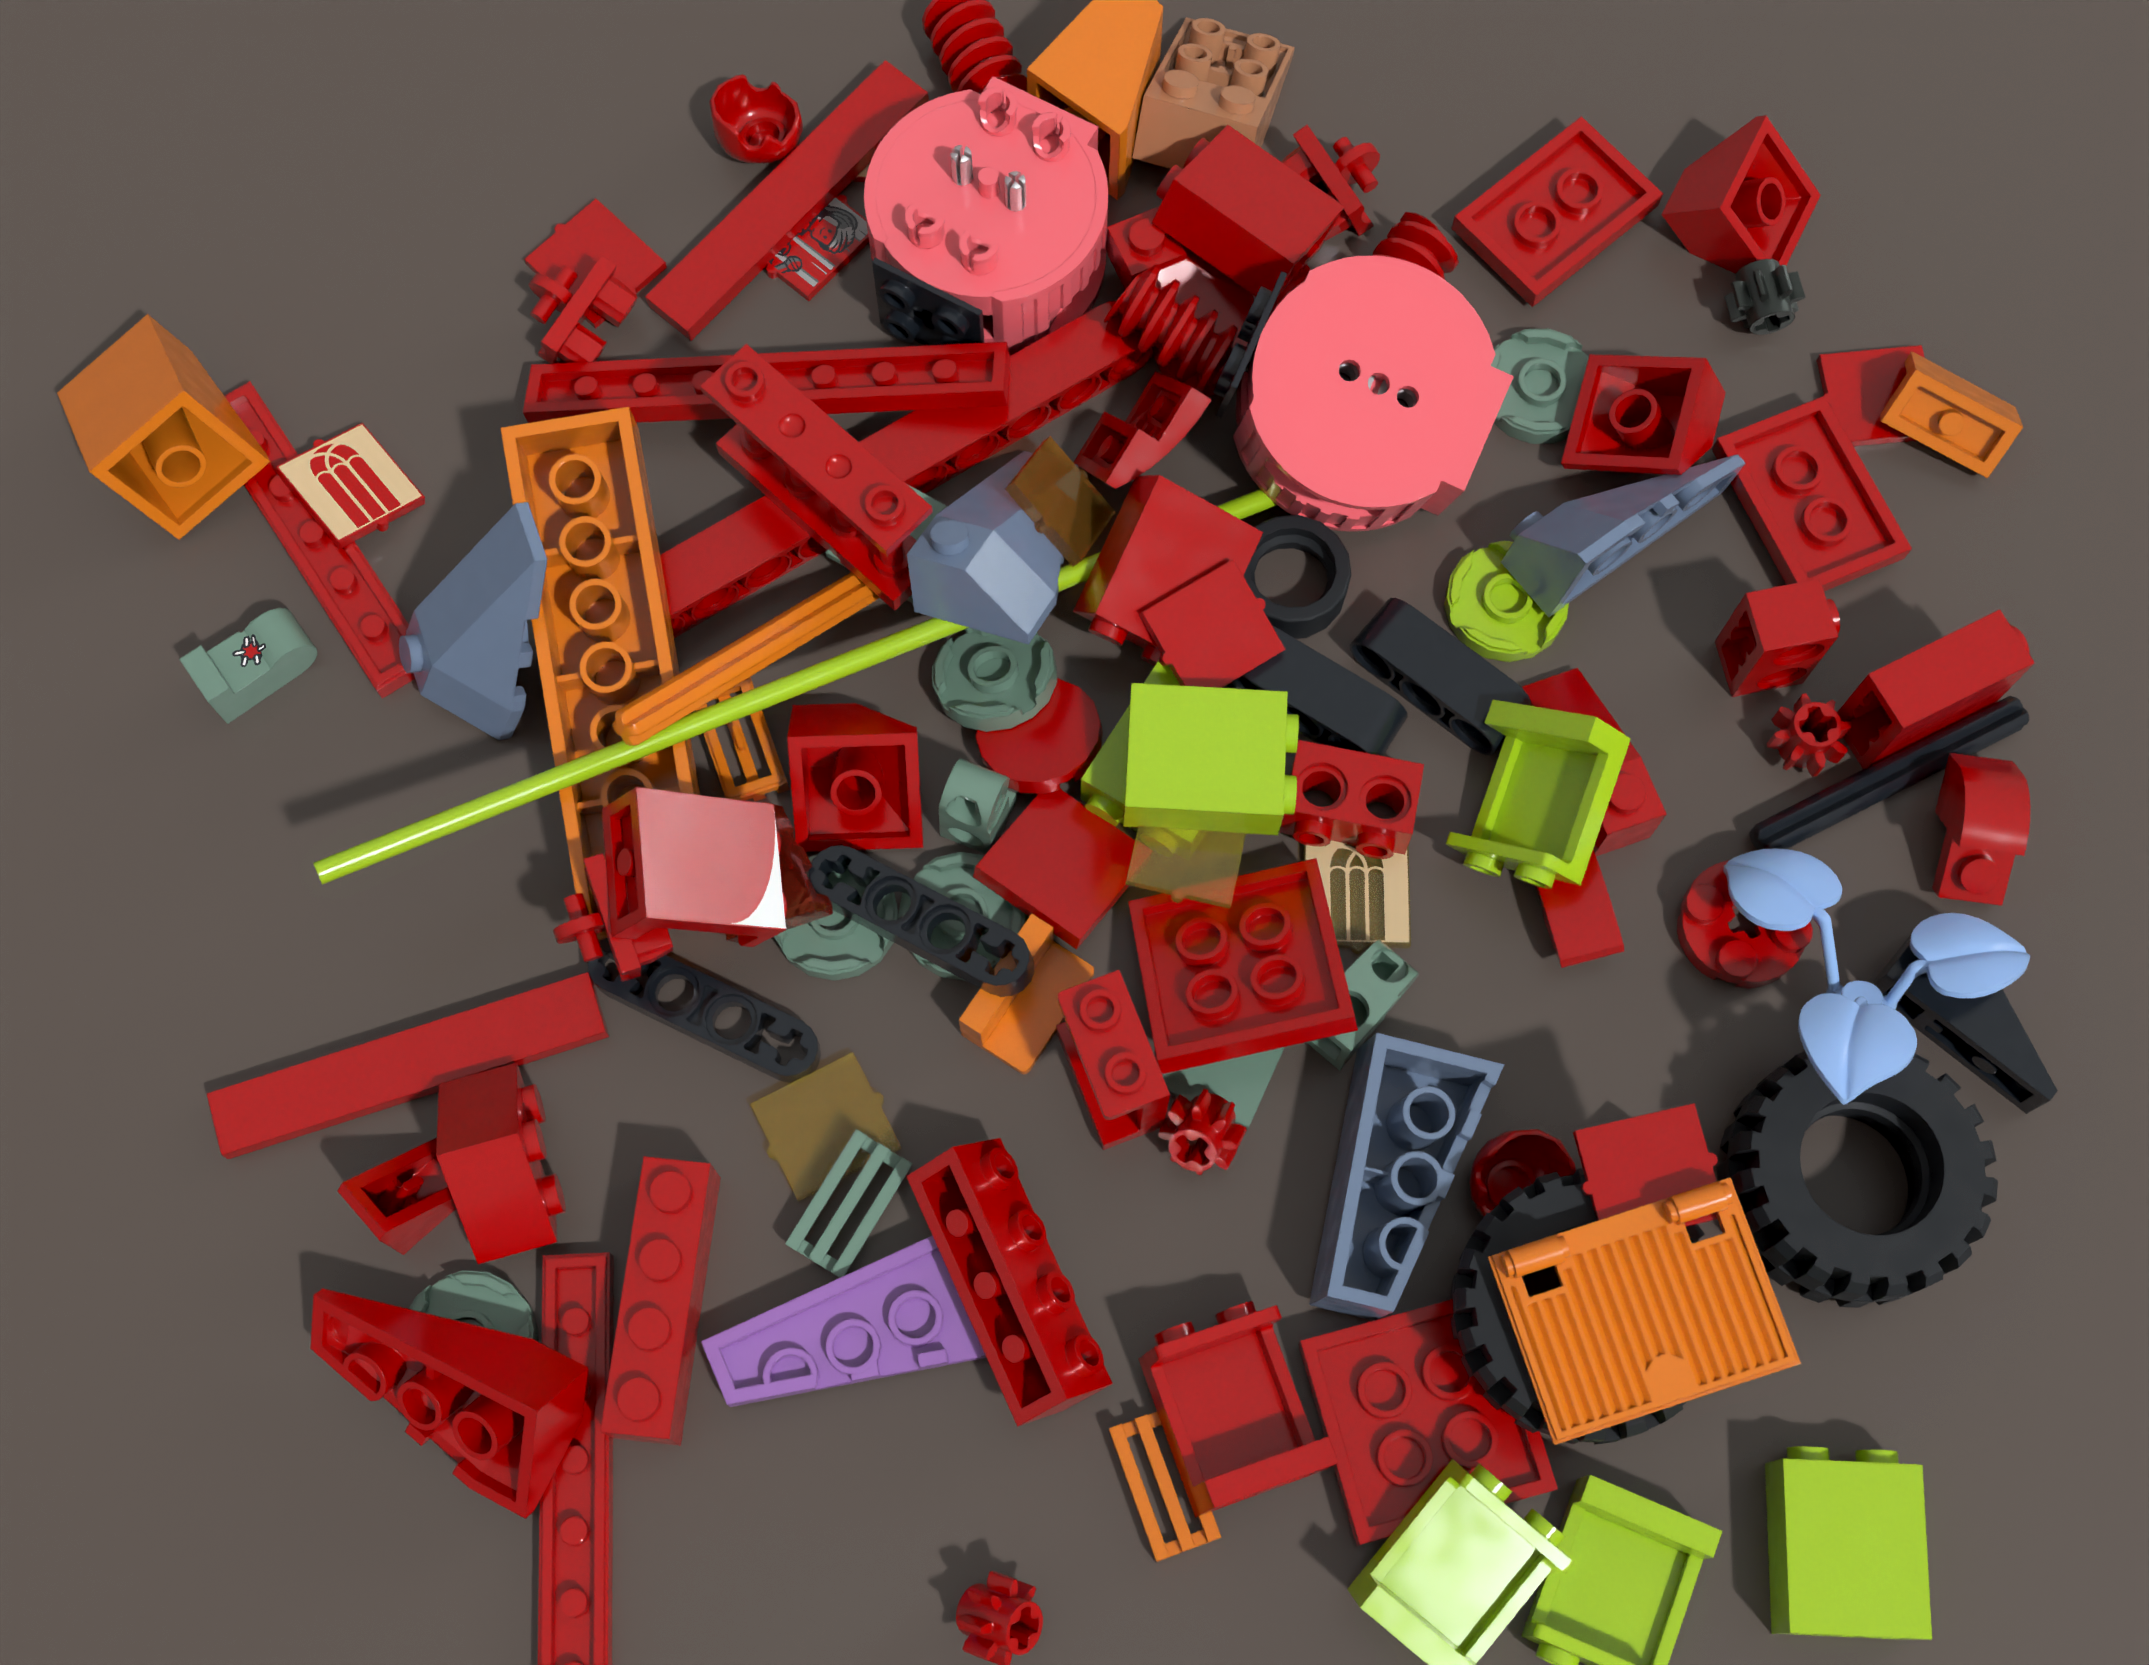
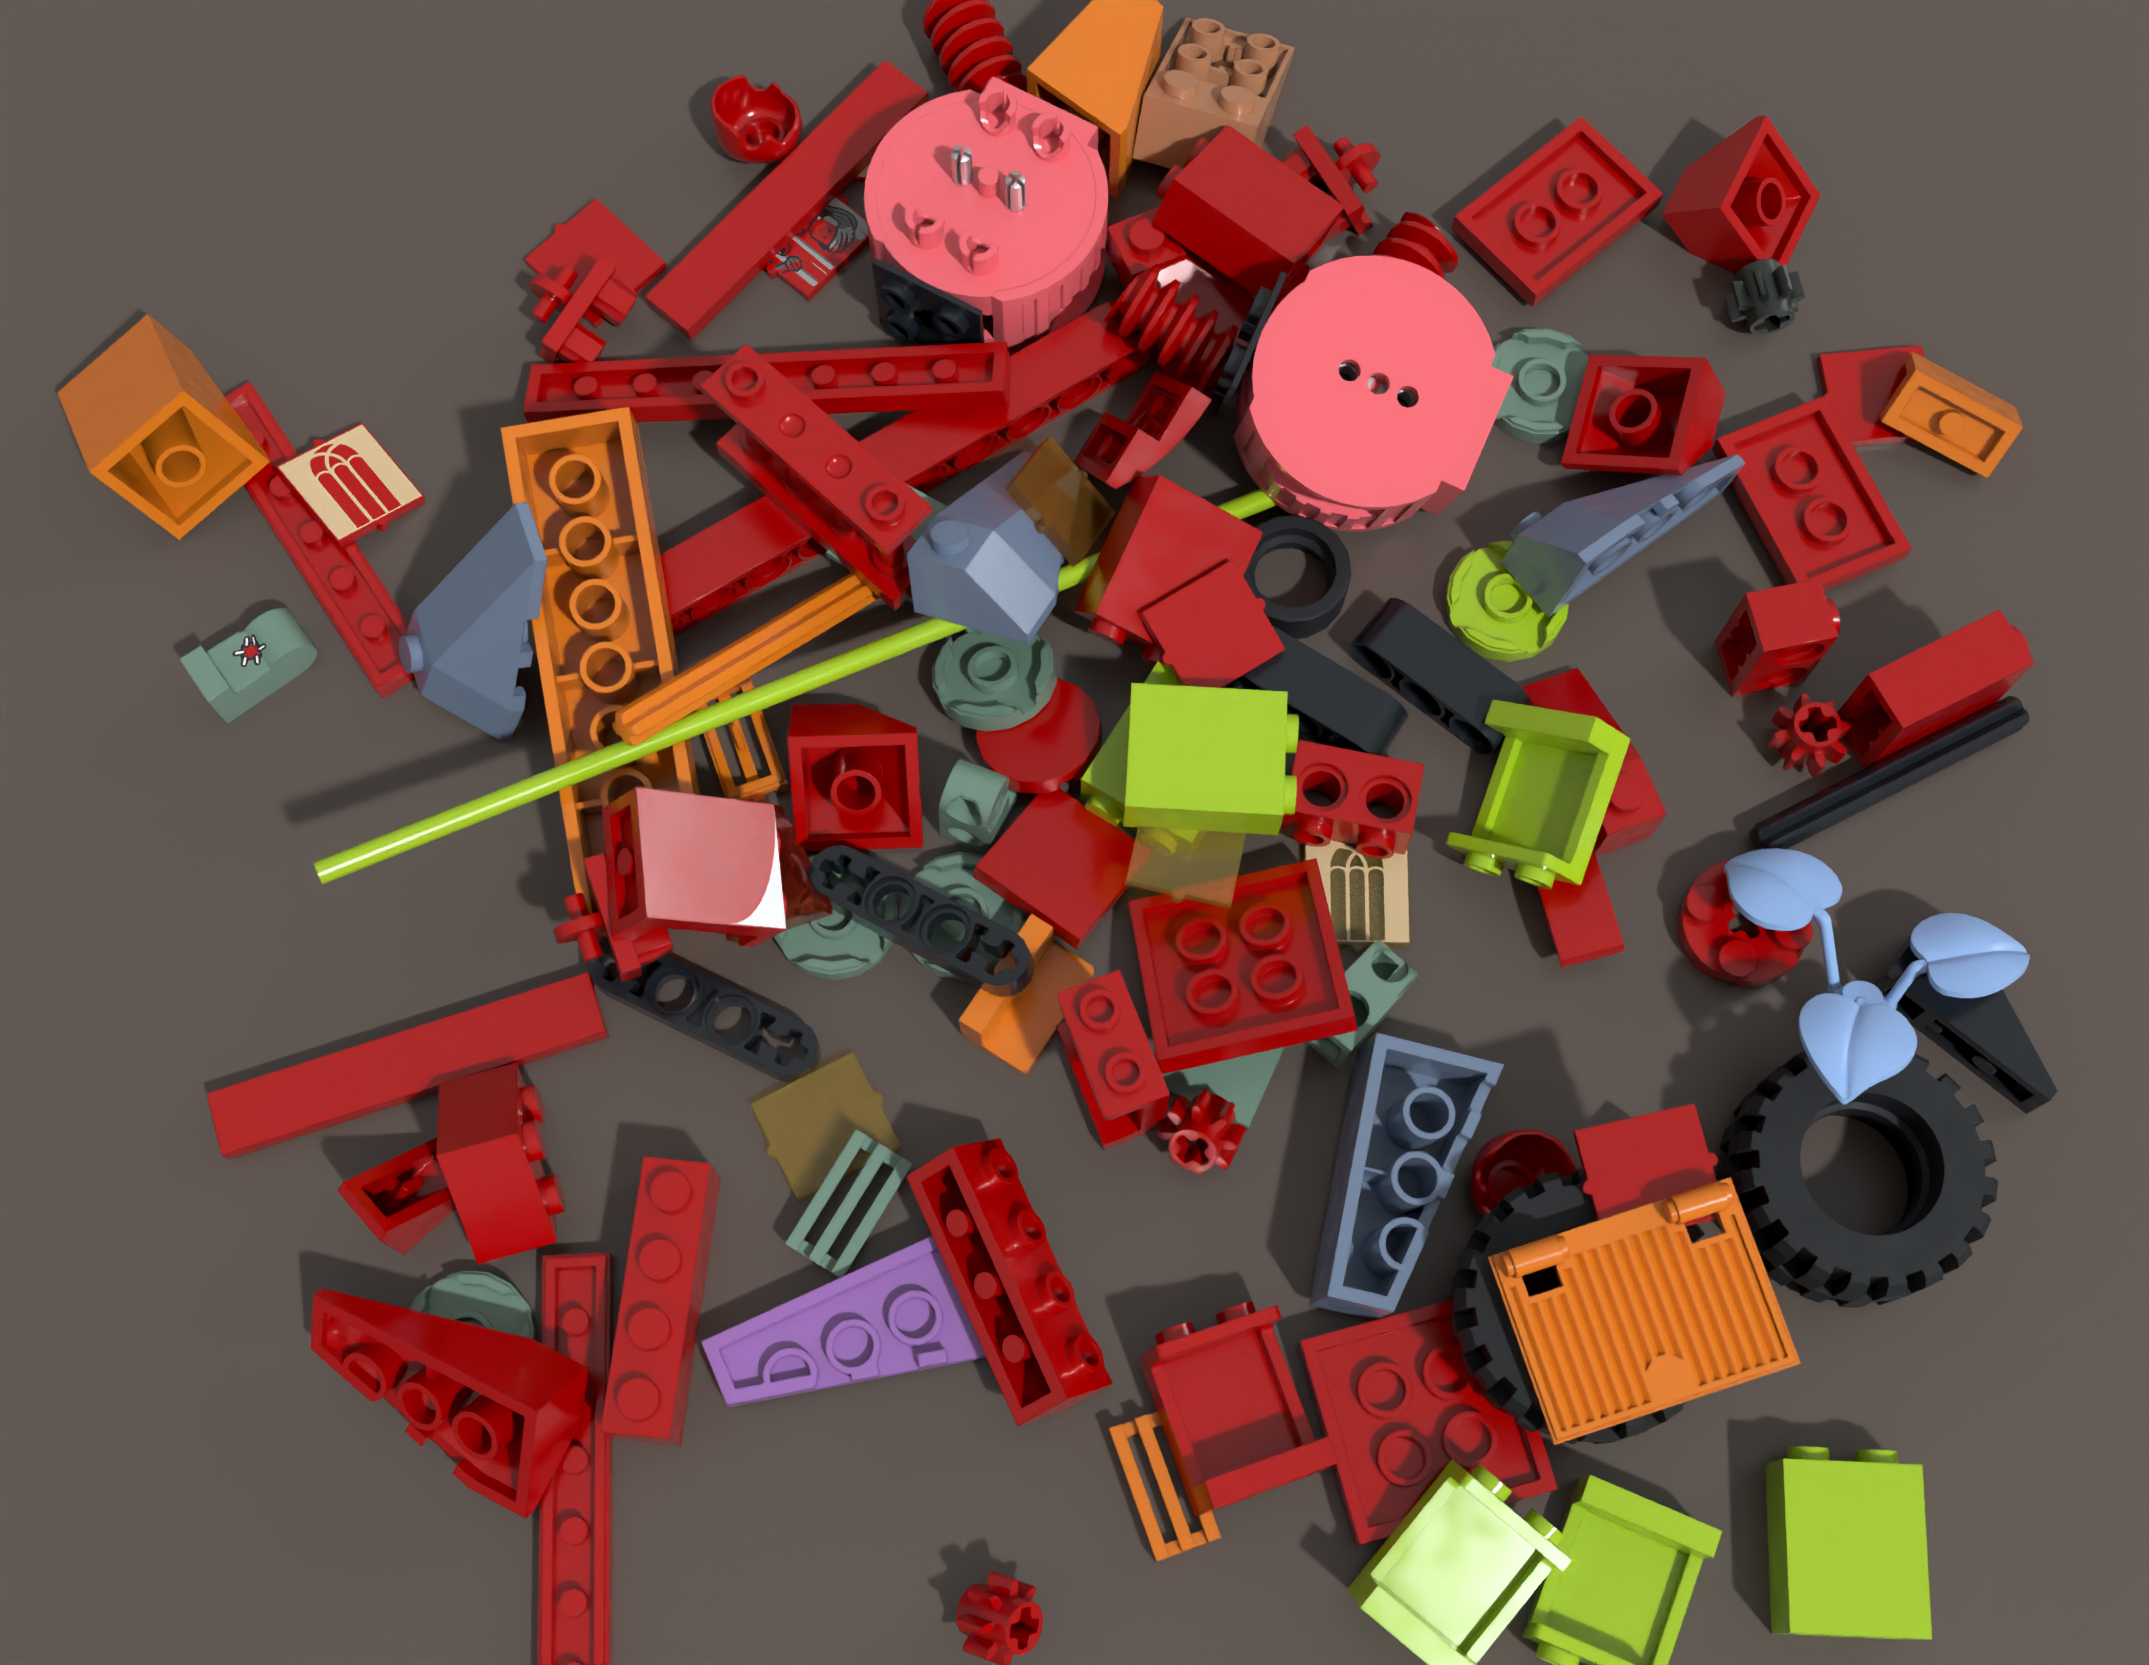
(1986, 823): red brick -> none

